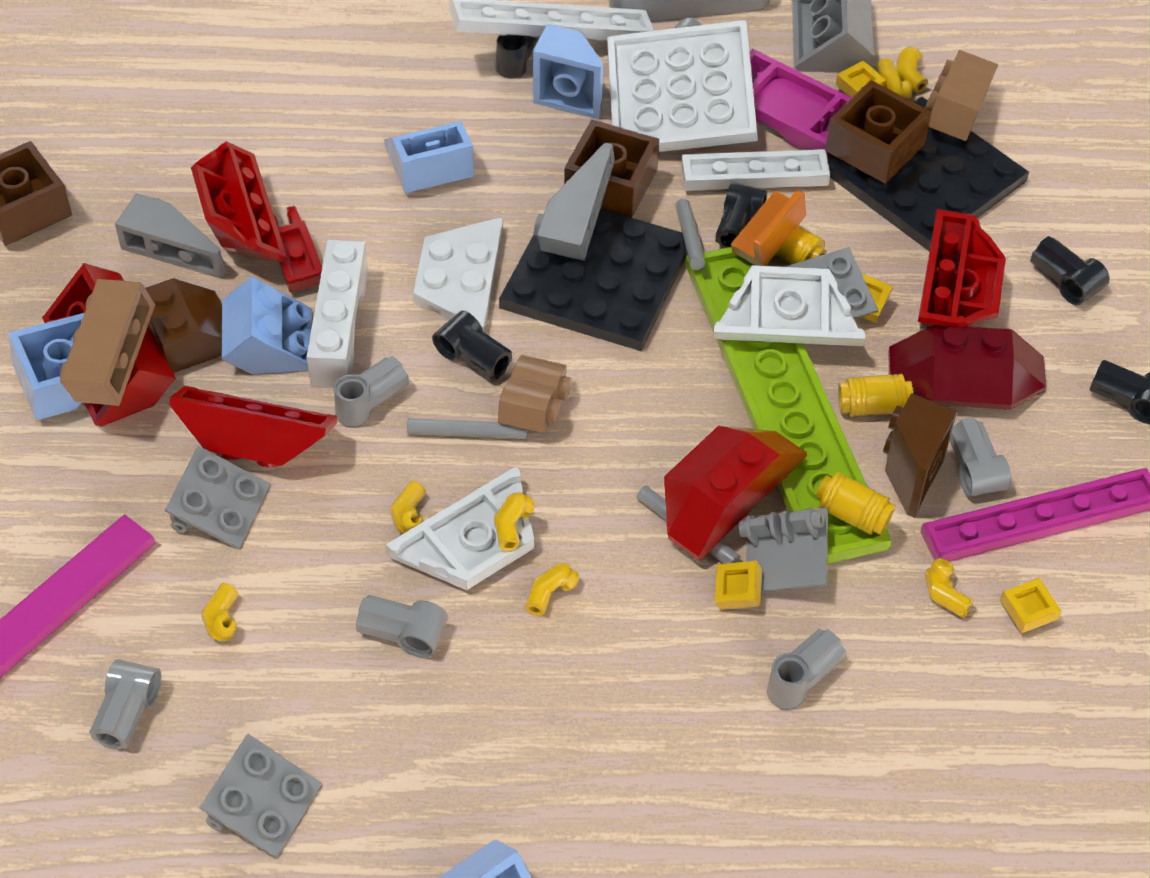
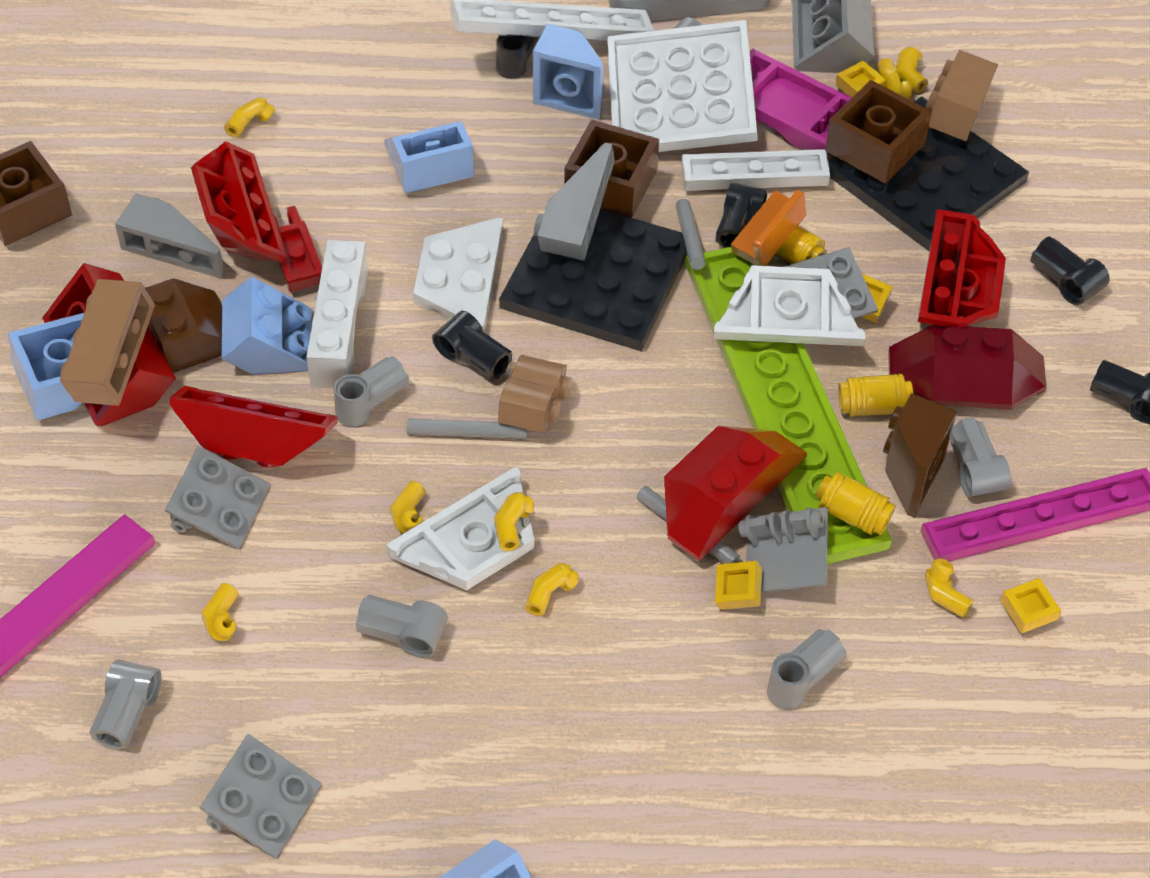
(245, 113): none -> yellow arm

